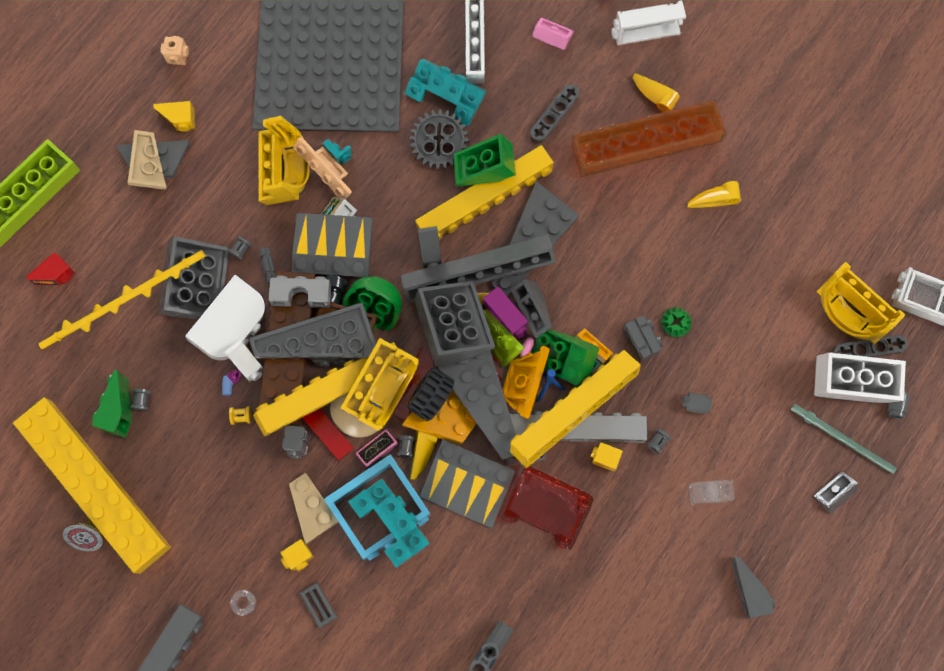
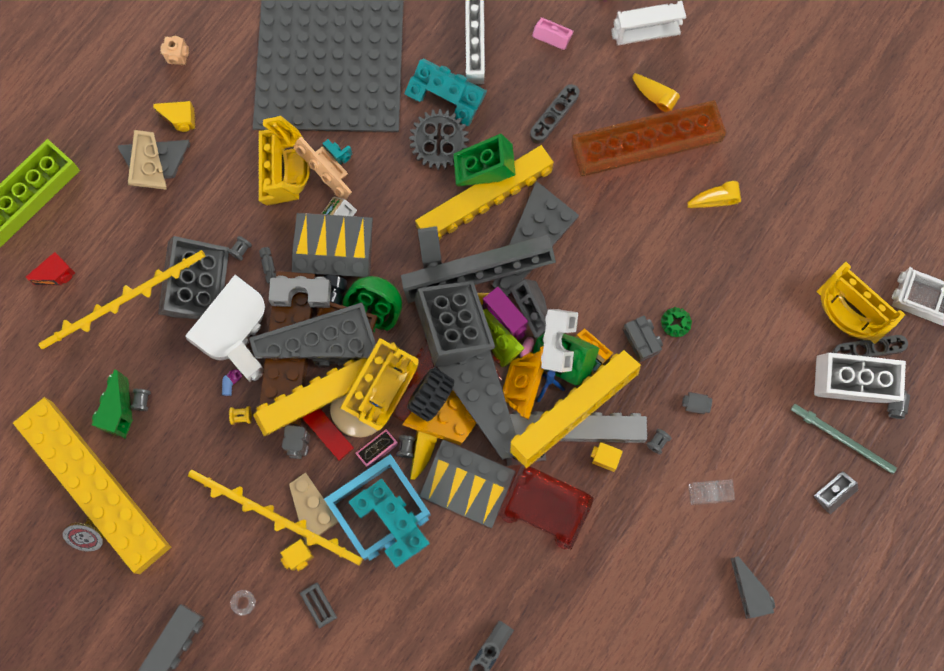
(280, 522): none -> yellow plant
(554, 355): none -> white arch

